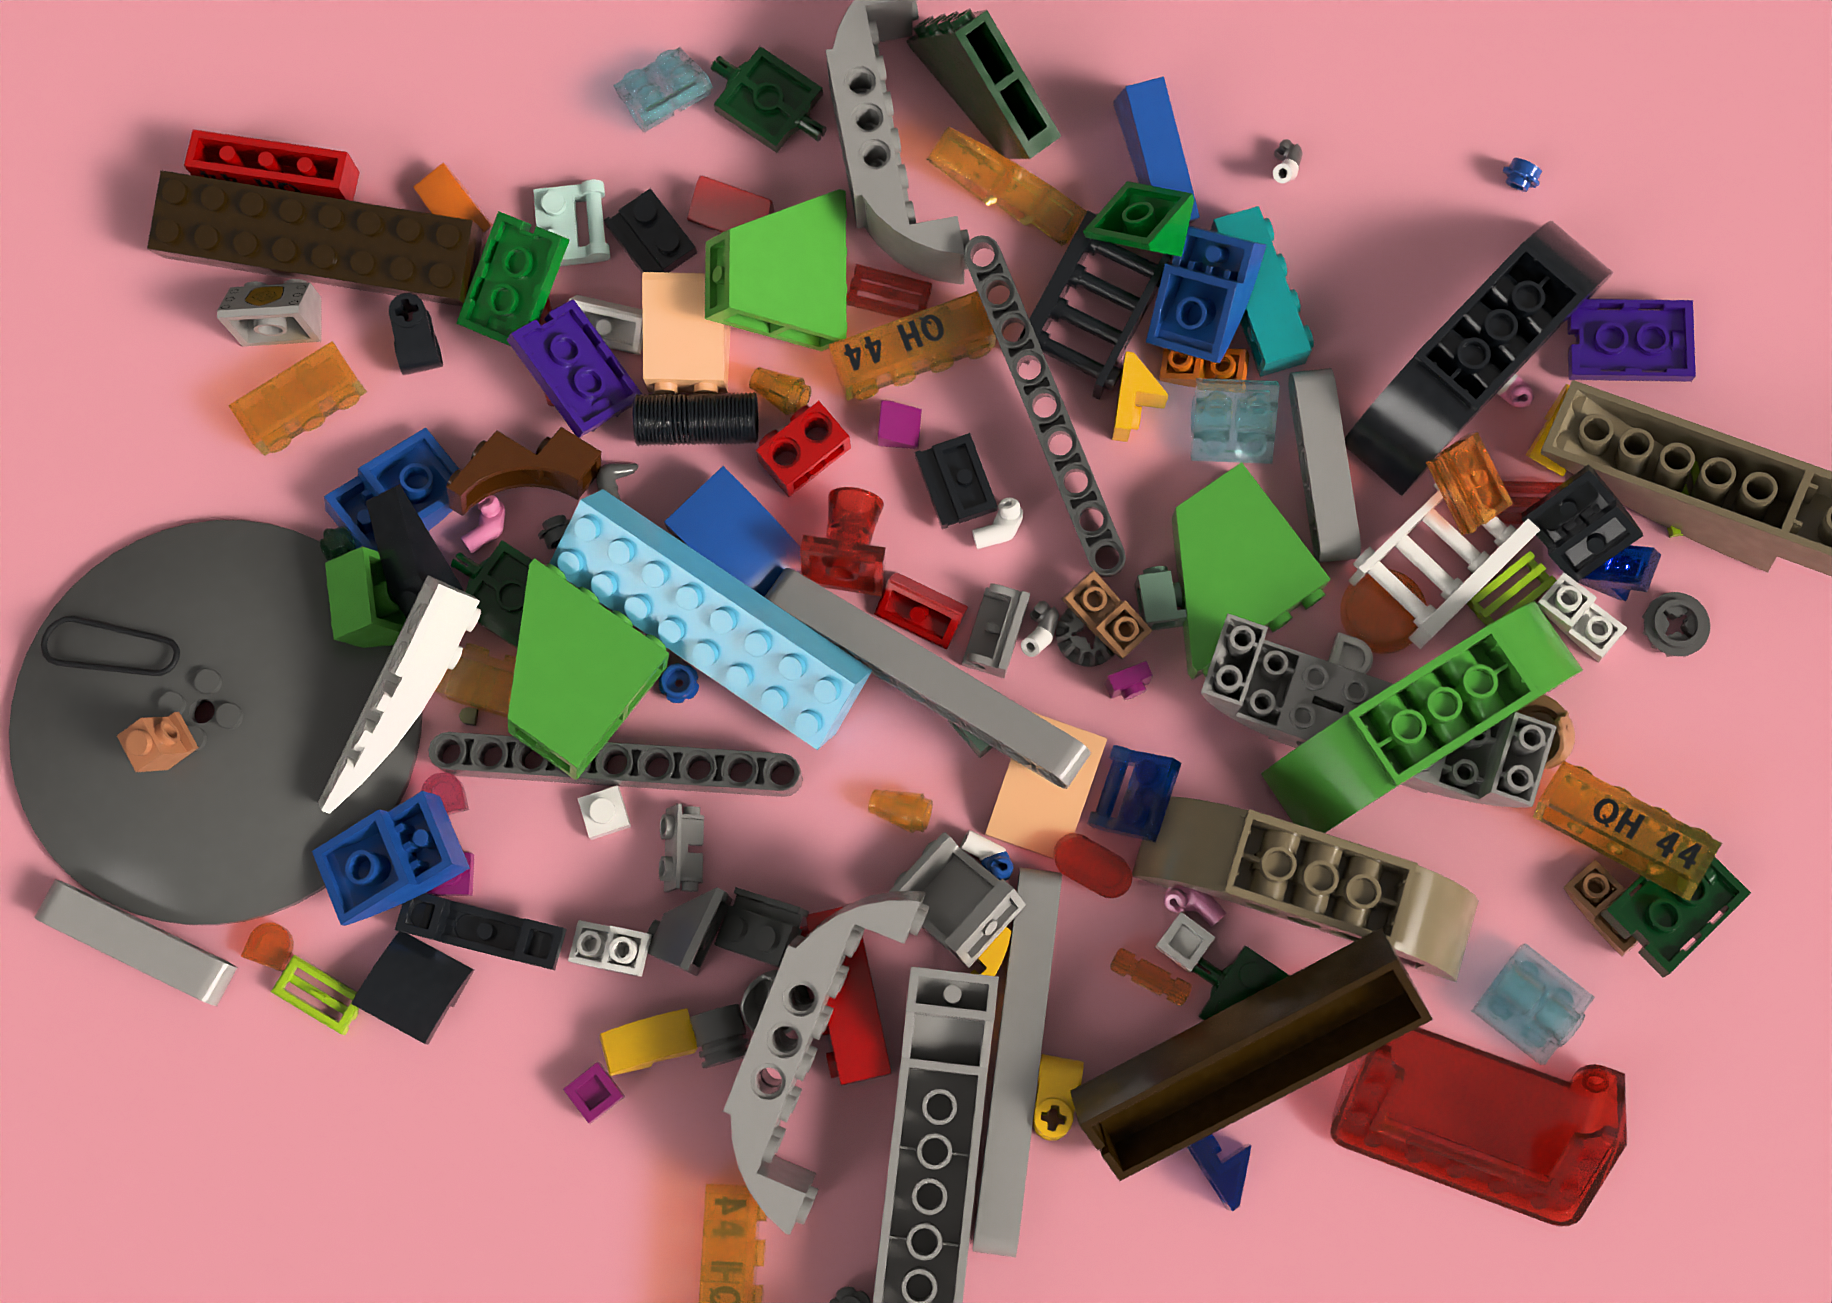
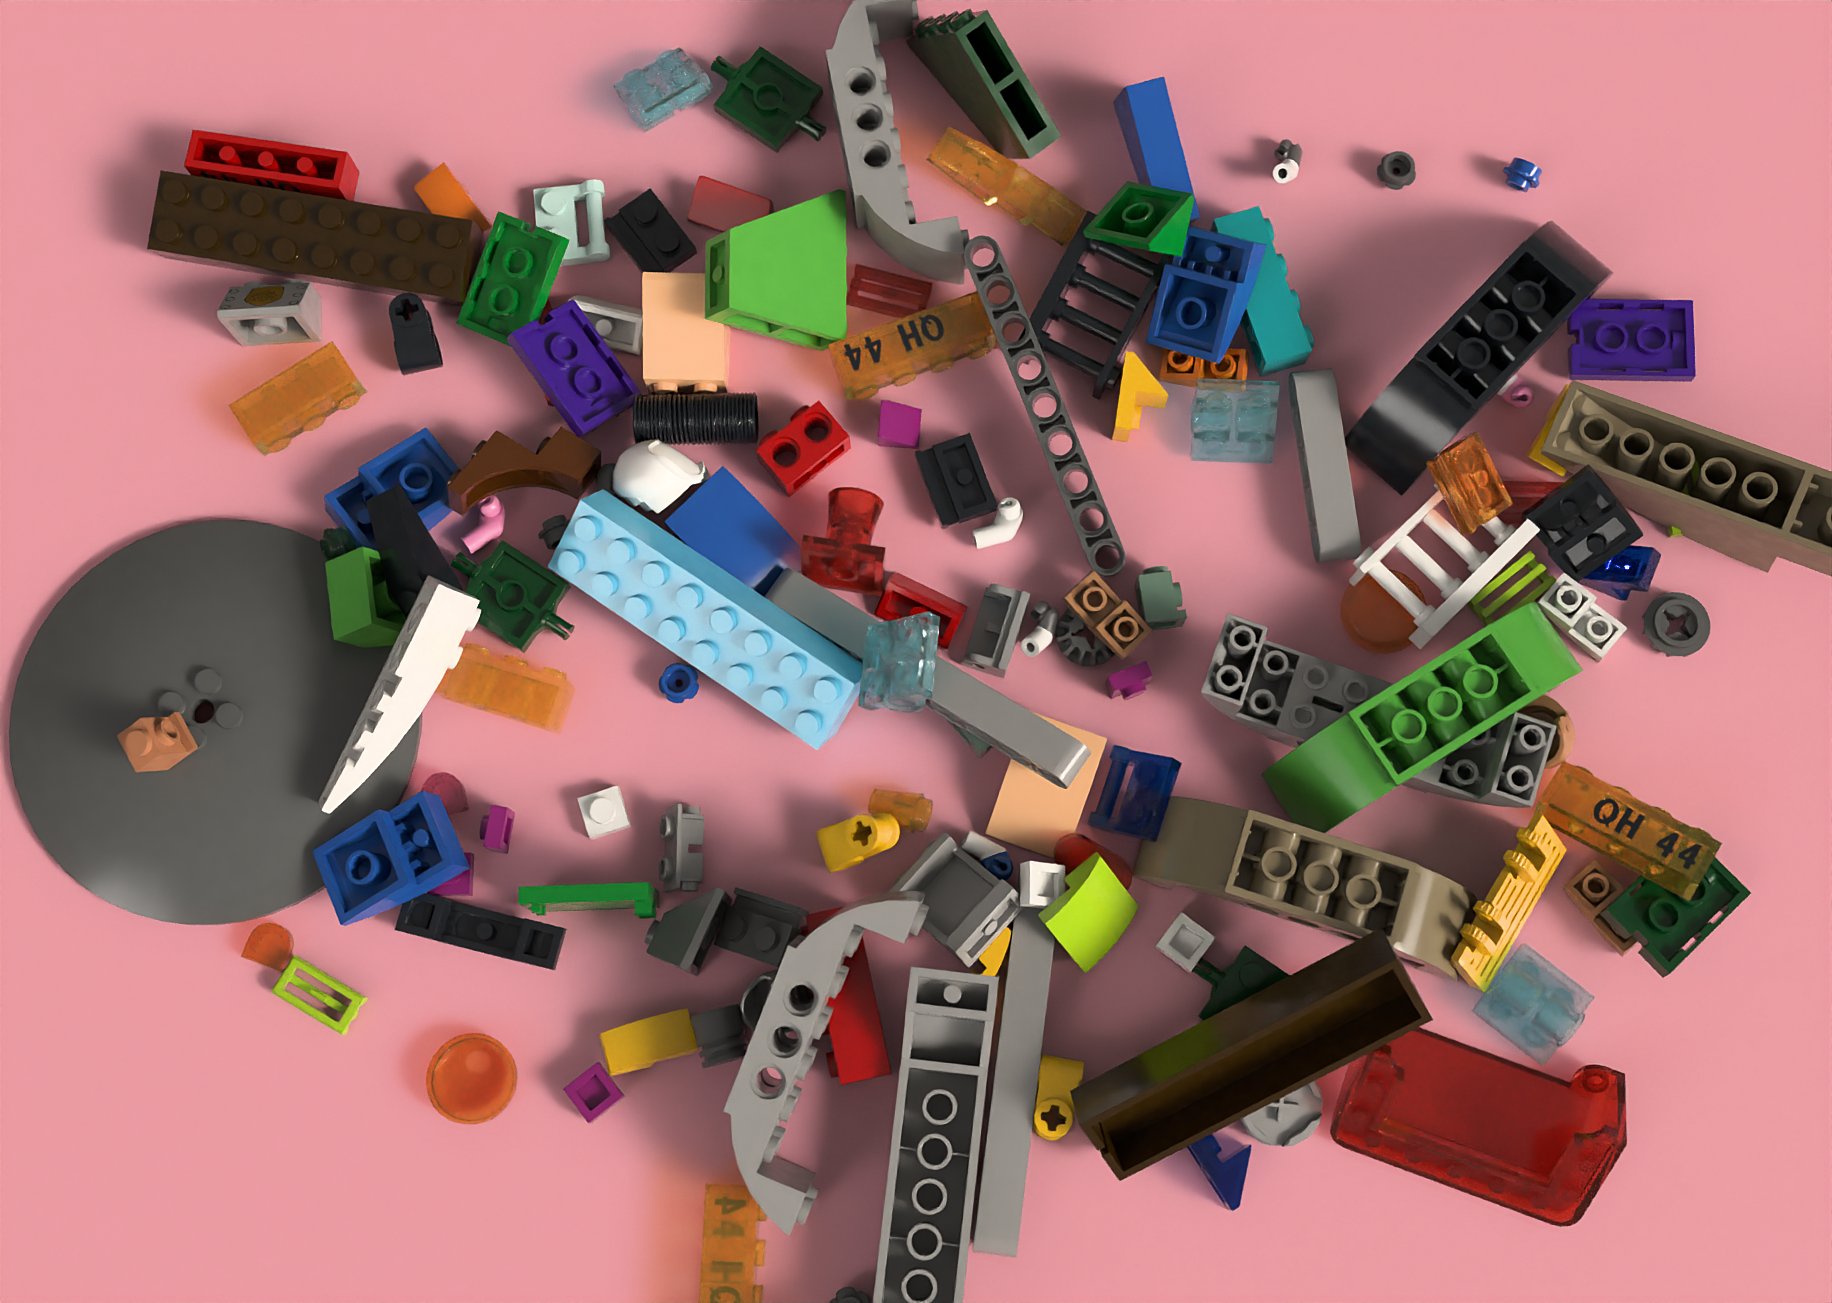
(136, 942): light grey beam -> none
(176, 652): black piece -> none
(412, 987): black slope -> none
(469, 716): olive piece -> none
(471, 1079): none -> clear orange piece
(497, 829): none -> magenta plate
(576, 671): bright green slope -> none
(581, 897): none -> green piece
(610, 948): white slope -> none
(639, 756): dark grey beam -> none
(655, 475): none -> white helmet
(780, 389): clear yellow cone -> none
(857, 839): none -> yellow piece
(899, 663): none -> clear light blue plate
(1041, 883): none -> white plate
(1090, 913): none -> lime slope
(1150, 977): clear orange axle -> none
(1186, 899): bright pink arm -> none
(1238, 561): bright green slope -> none
(1287, 1119): none -> light grey tile
(1351, 653): white tile -> none
(1400, 161): none -> dark grey plate
(1508, 903): none -> yellow hinge

